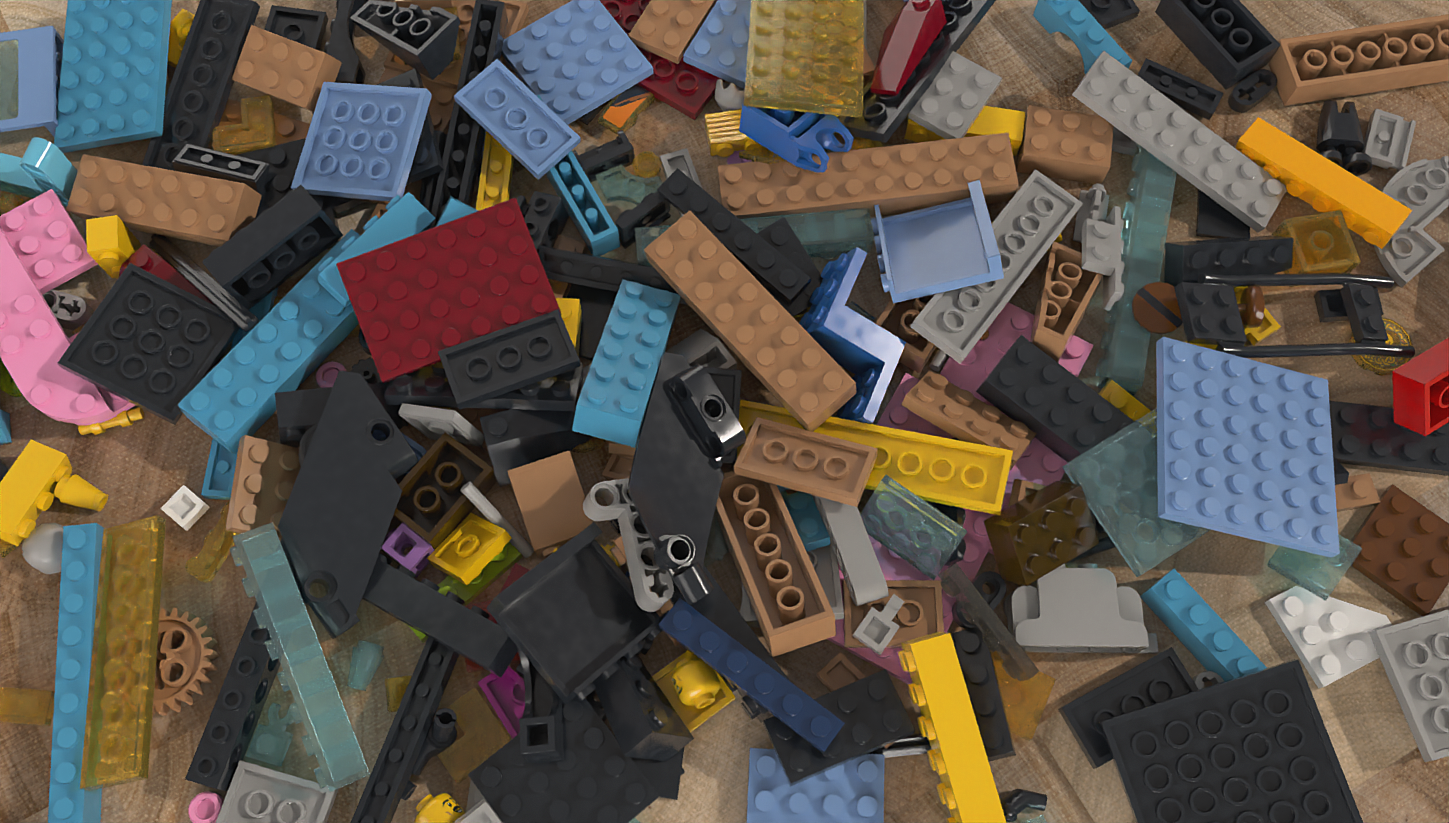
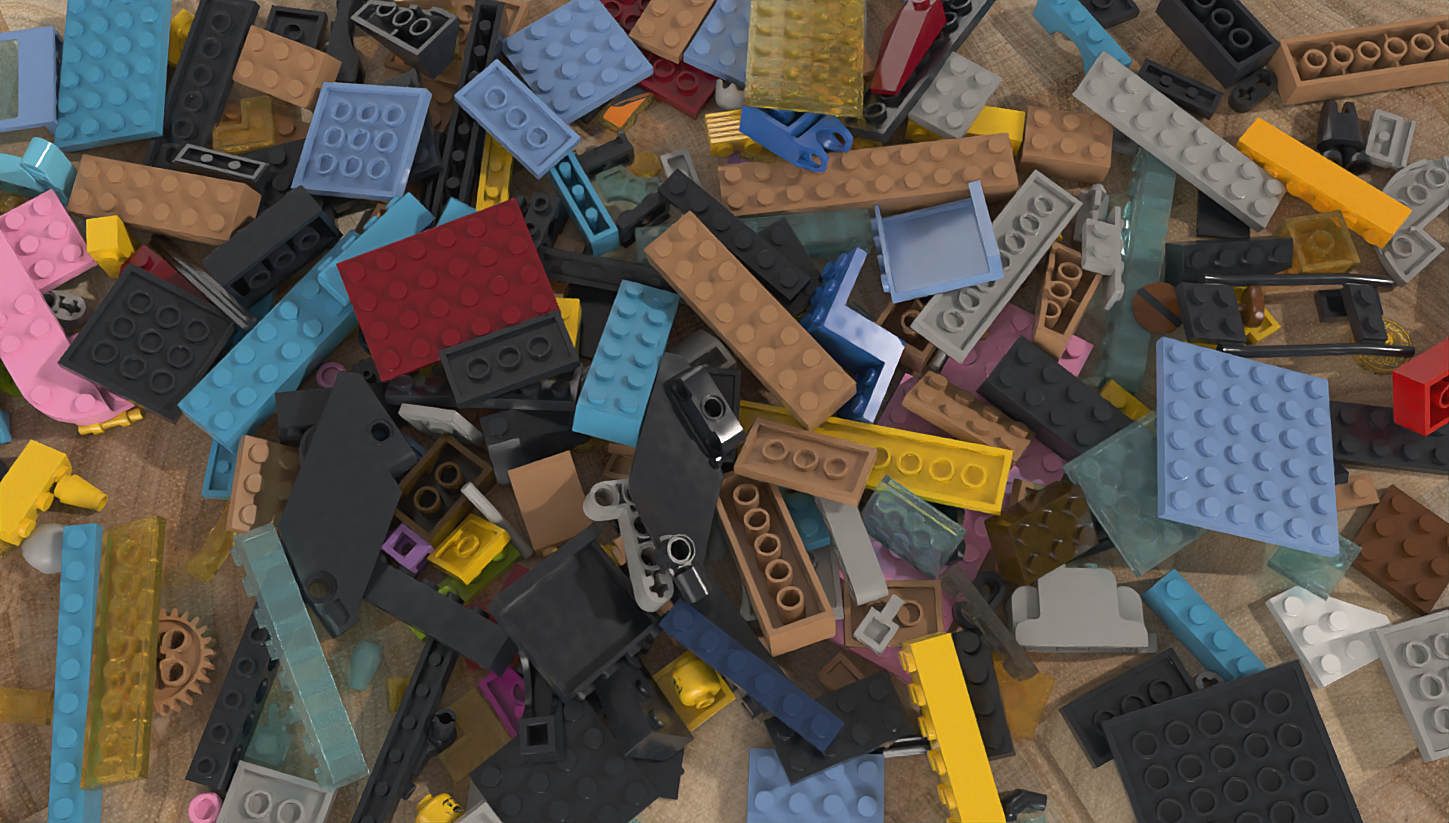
(185, 508): white plate -> none

